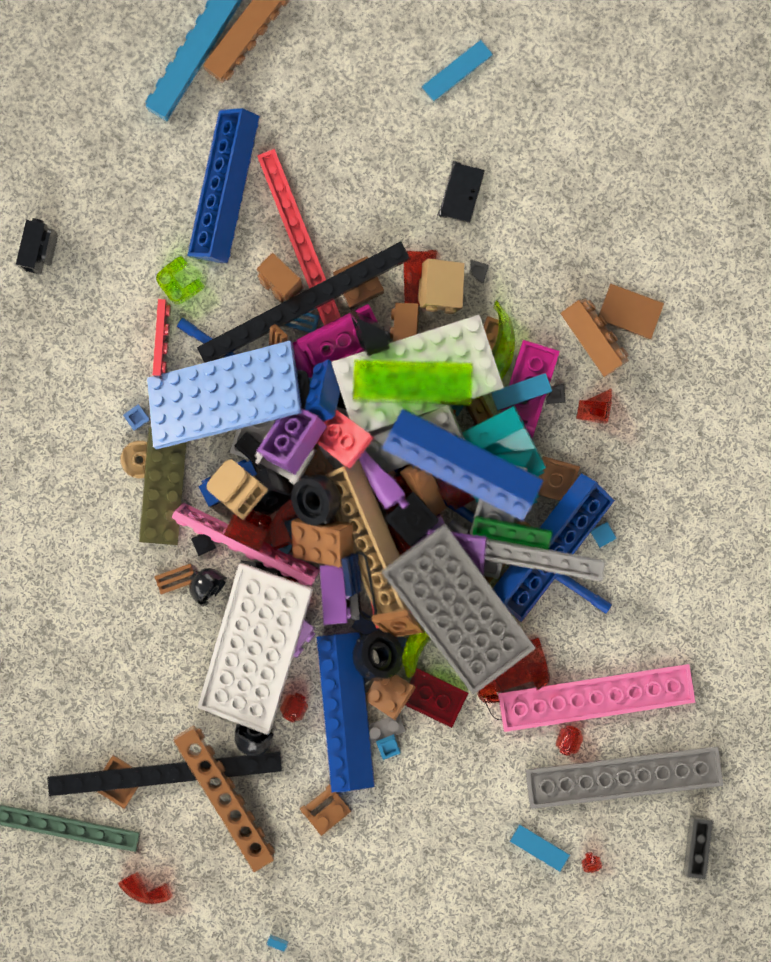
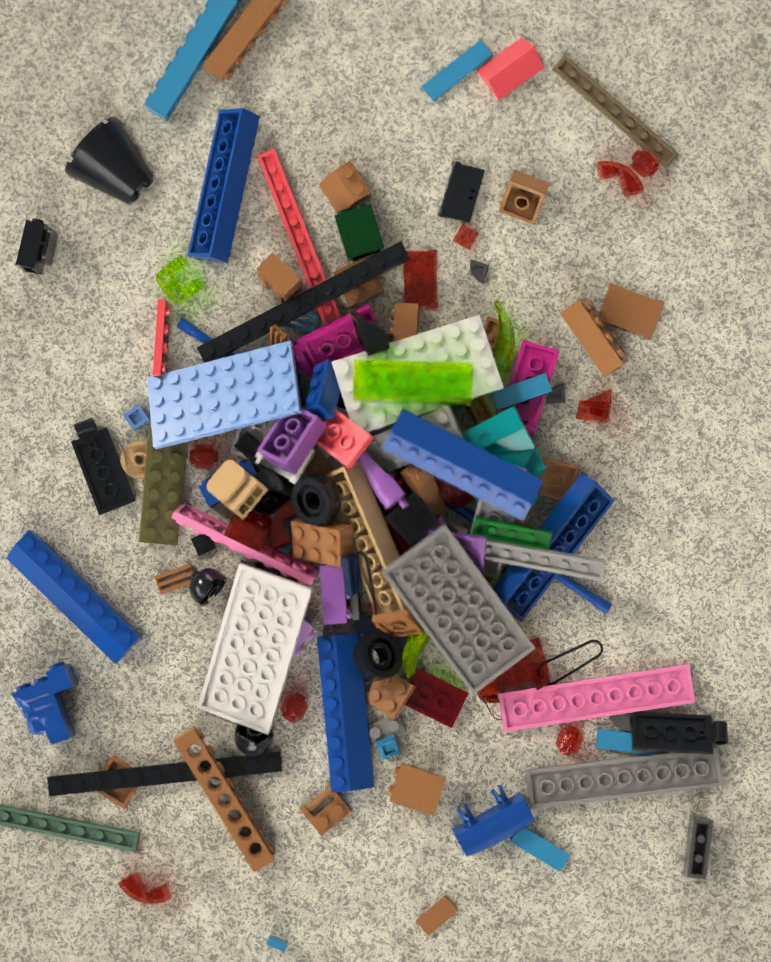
(44, 705): none -> blue brick
(73, 596): none -> blue slope
(101, 467): none -> black hinge
(110, 162): none -> black cone
(203, 456): none -> clear red head
(345, 188): none -> medium nougat slope
(359, 232): none -> dark green brick
(416, 788): none -> medium nougat brick
(436, 915): none -> medium nougat tile
(441, 286): tan brick -> none
(465, 237): none -> clear red tile
(493, 824): none -> blue piece
(511, 68): none -> coral slope
(524, 197): none -> medium nougat slope
(575, 648): none -> black piece
(591, 863): clear red tile -> none
(603, 534): dark azure tile -> none
(614, 110): none -> dark tan tile
(616, 741): none -> dark azure tile
(621, 721): none -> dark grey tile
(628, 180): none -> clear red brick
(645, 163): none -> clear red head
(676, 733): none -> black hinge

